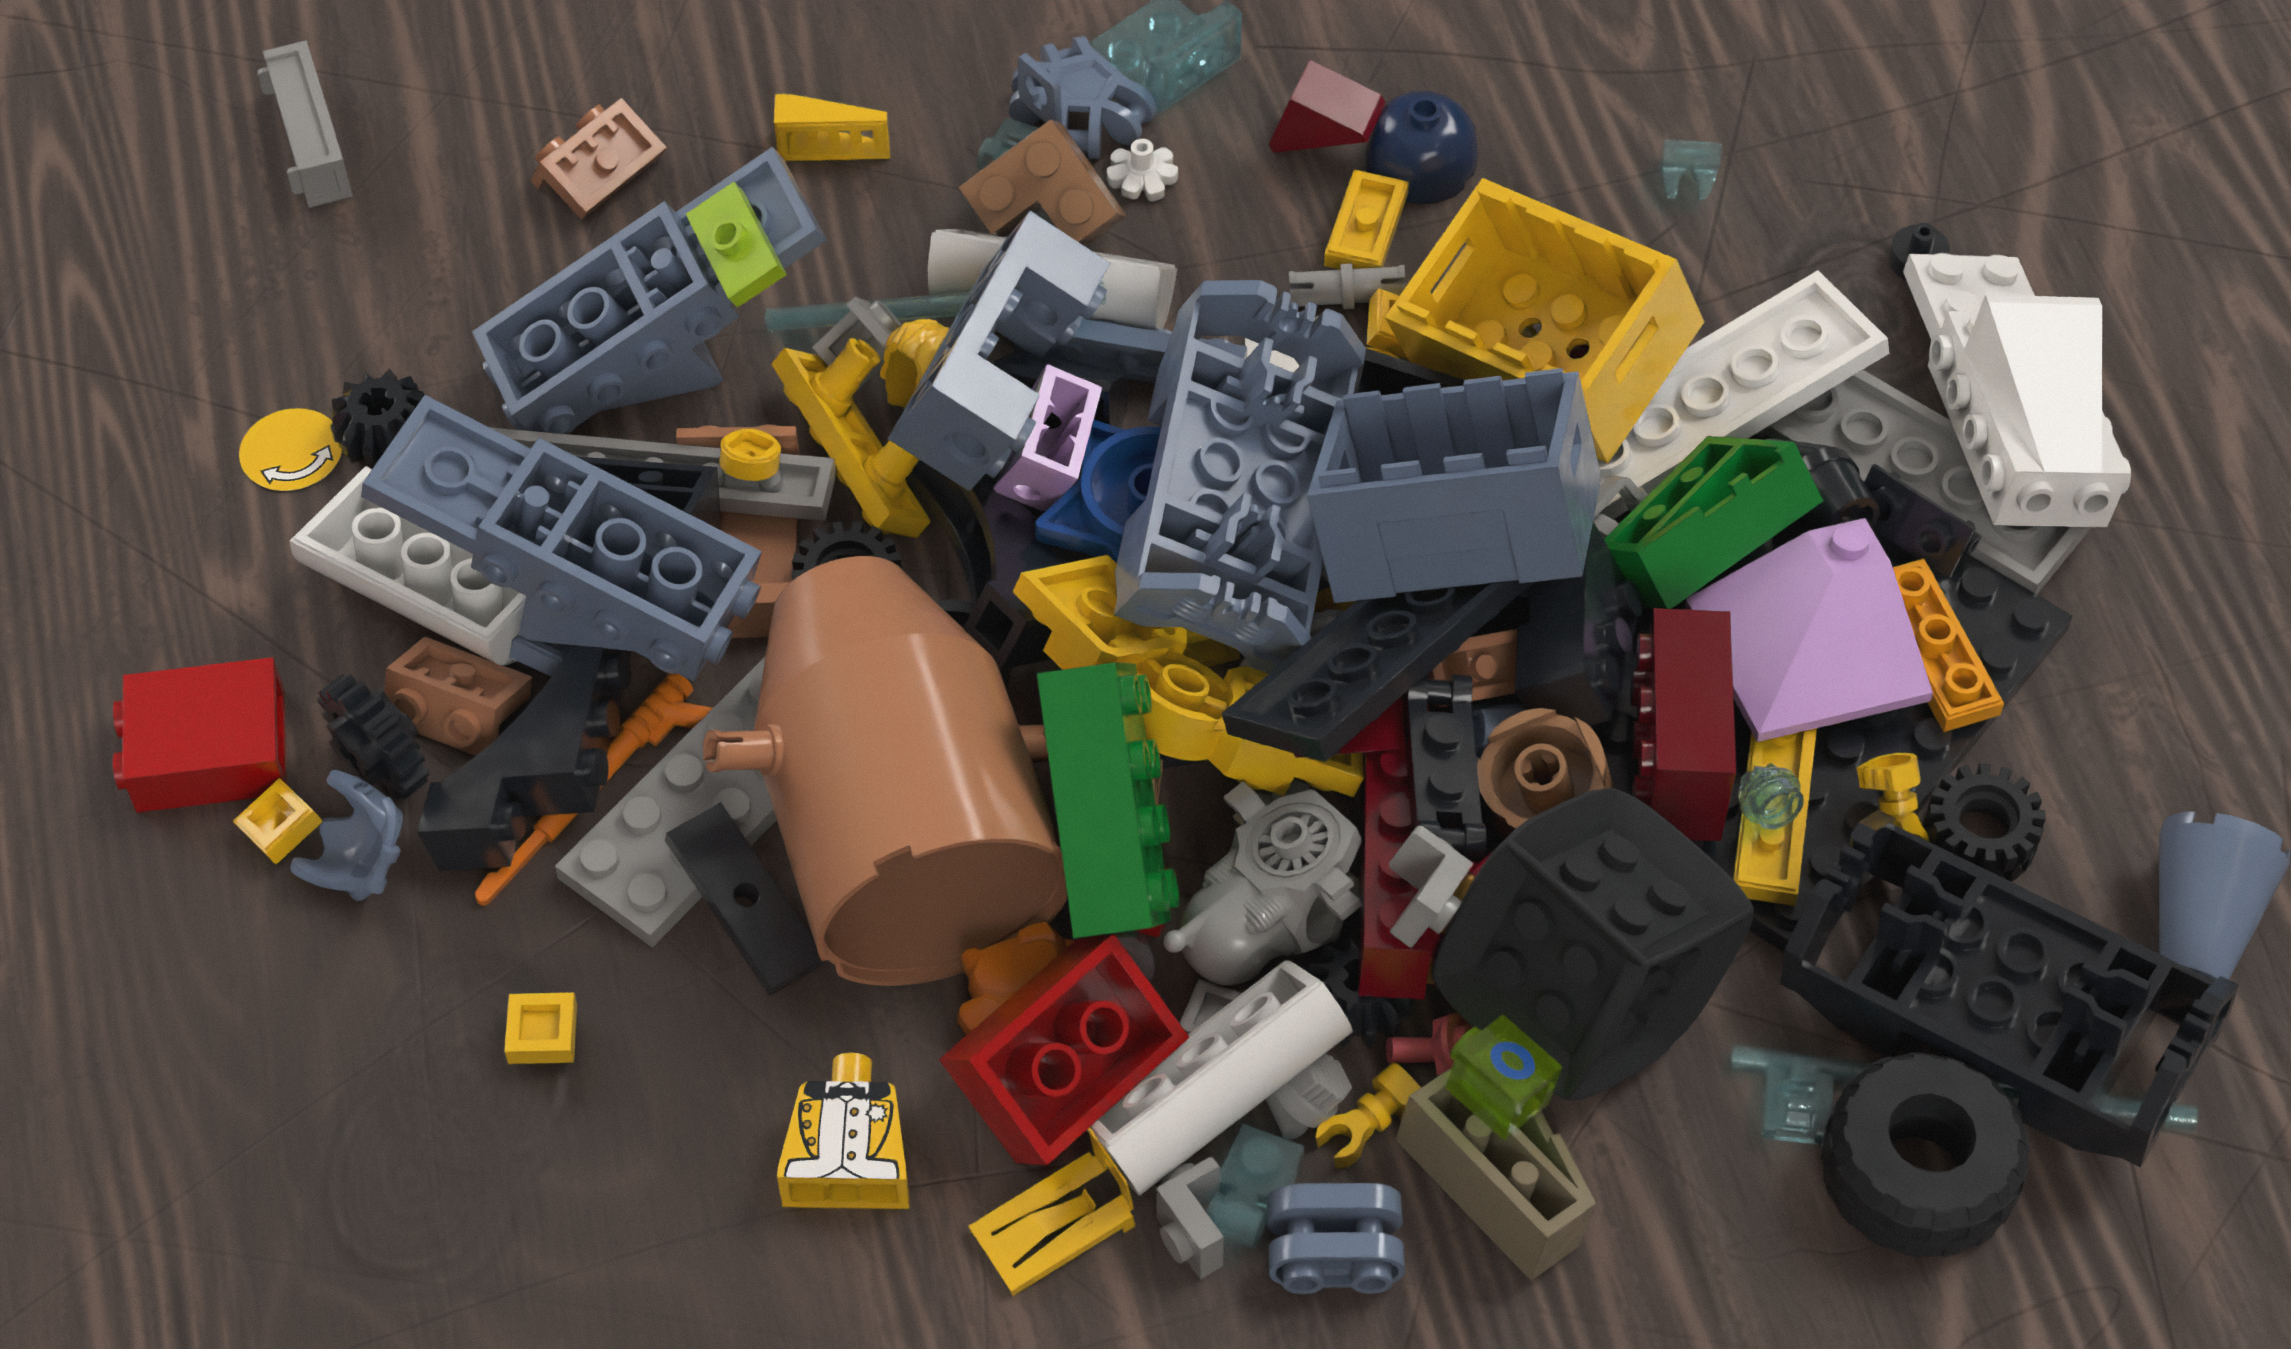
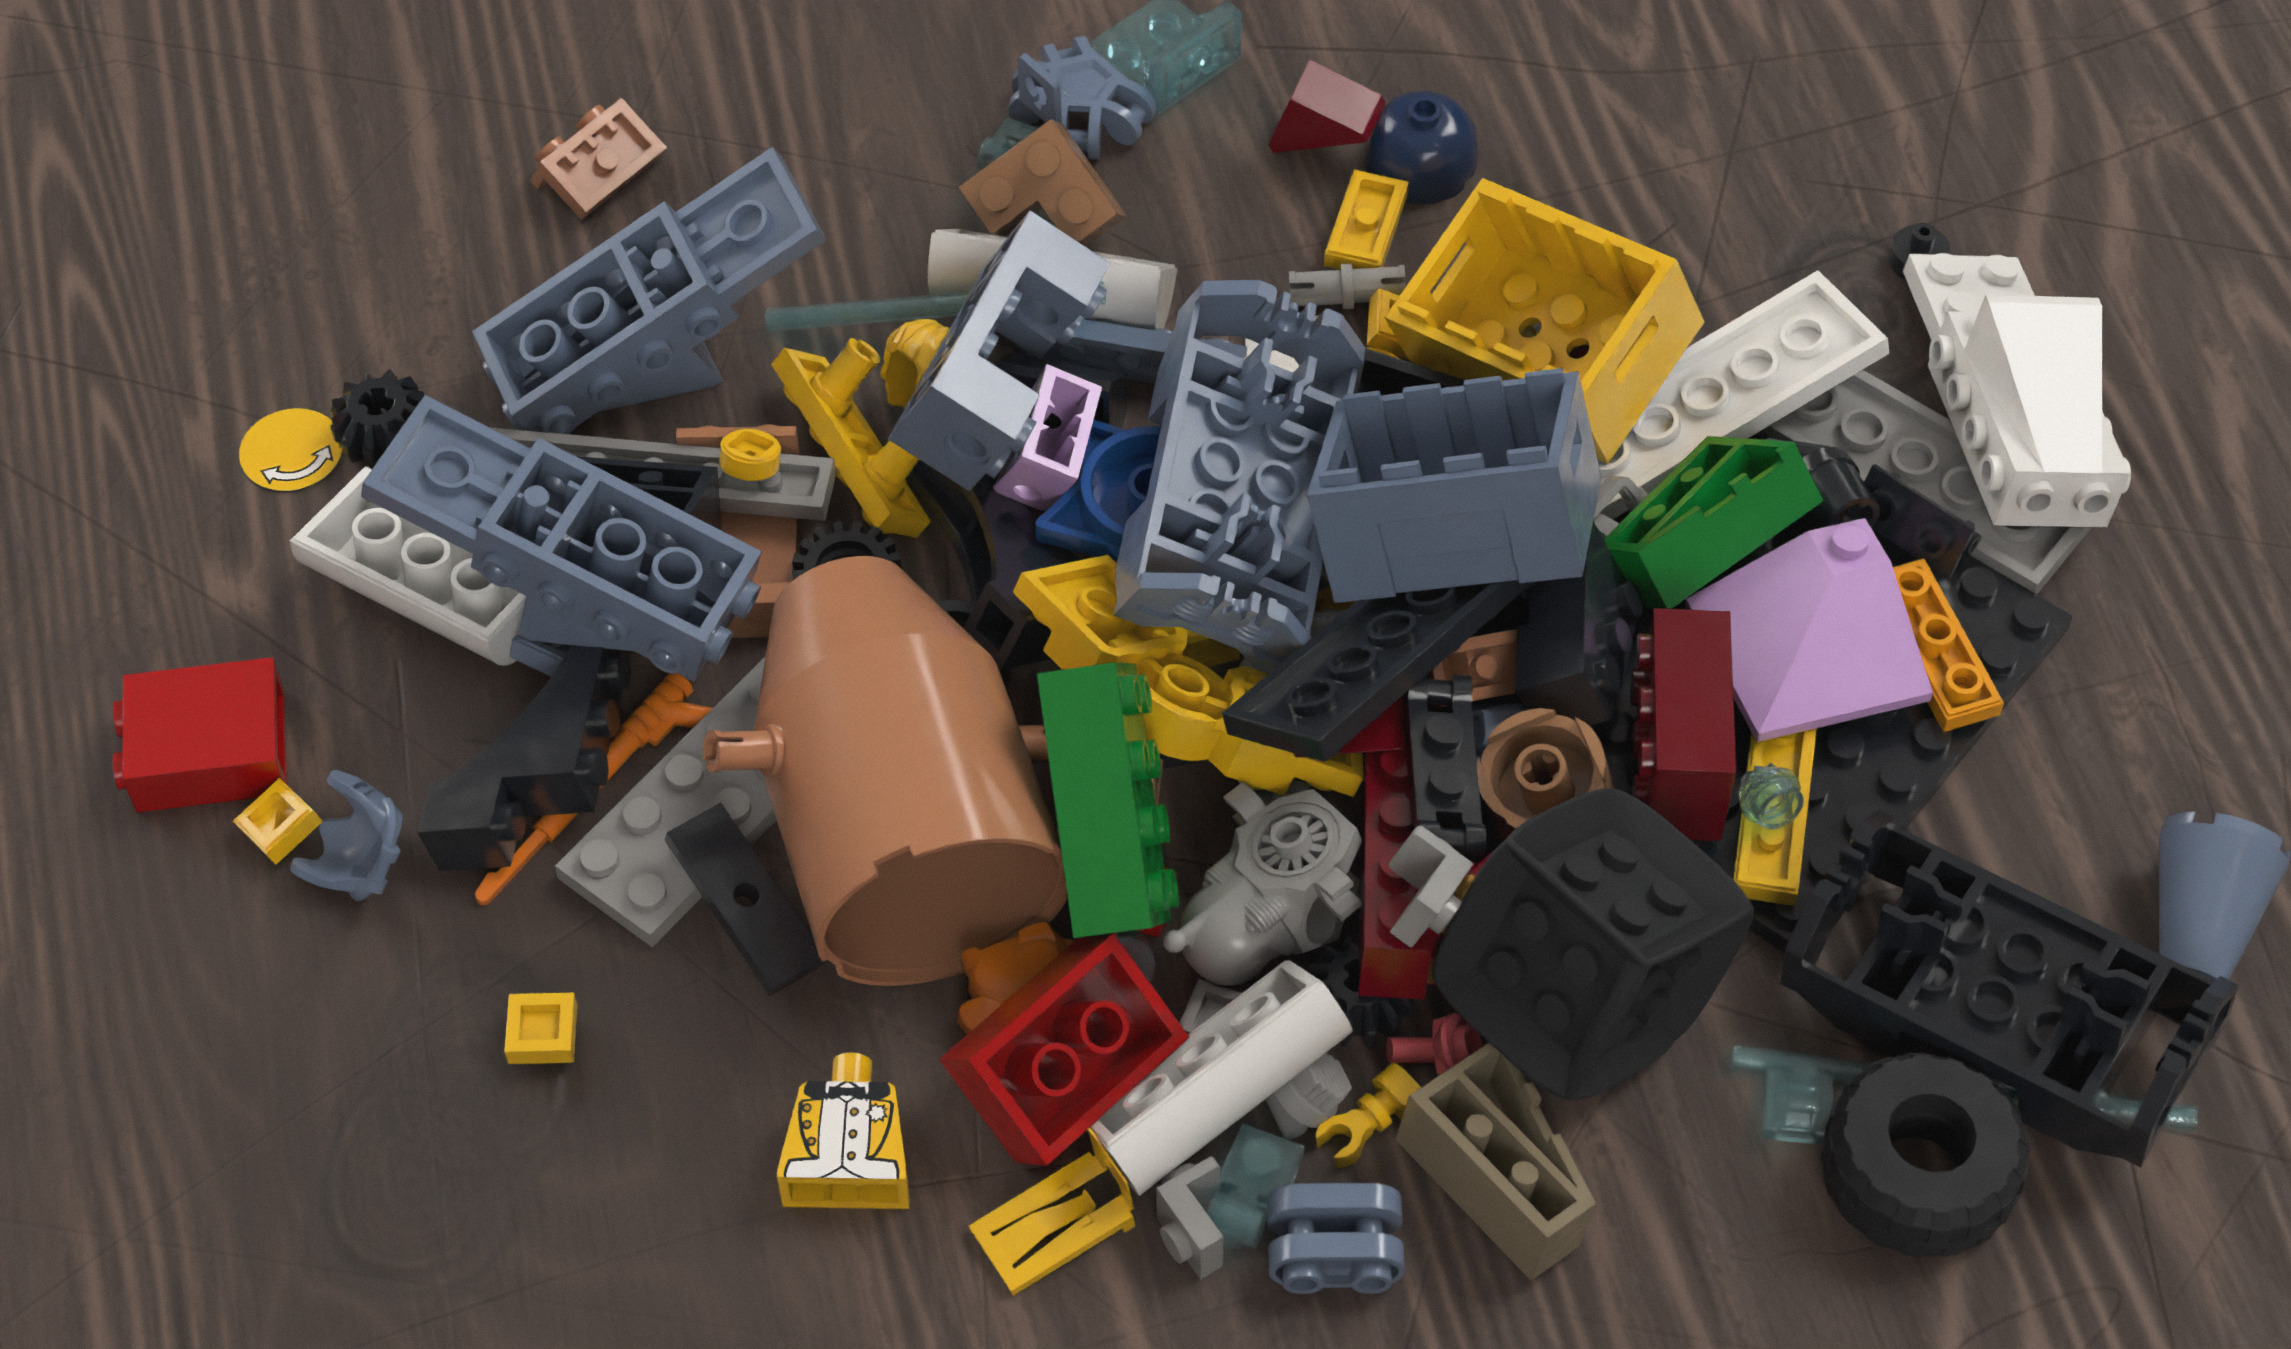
(307, 122): light grey container -> none
(373, 736): black gear -> none
(455, 694): nougat bracket -> none
(736, 244): lime plate -> none
(811, 130): yellow slope -> none
(864, 322): light grey bracket -> none
(1142, 170): white plant -> none
(1502, 1076): clear neon green brick -> none
(1689, 157): clear light blue tile -> none
(1895, 776): yellow piece -> none
(1992, 796): black tyre -> none

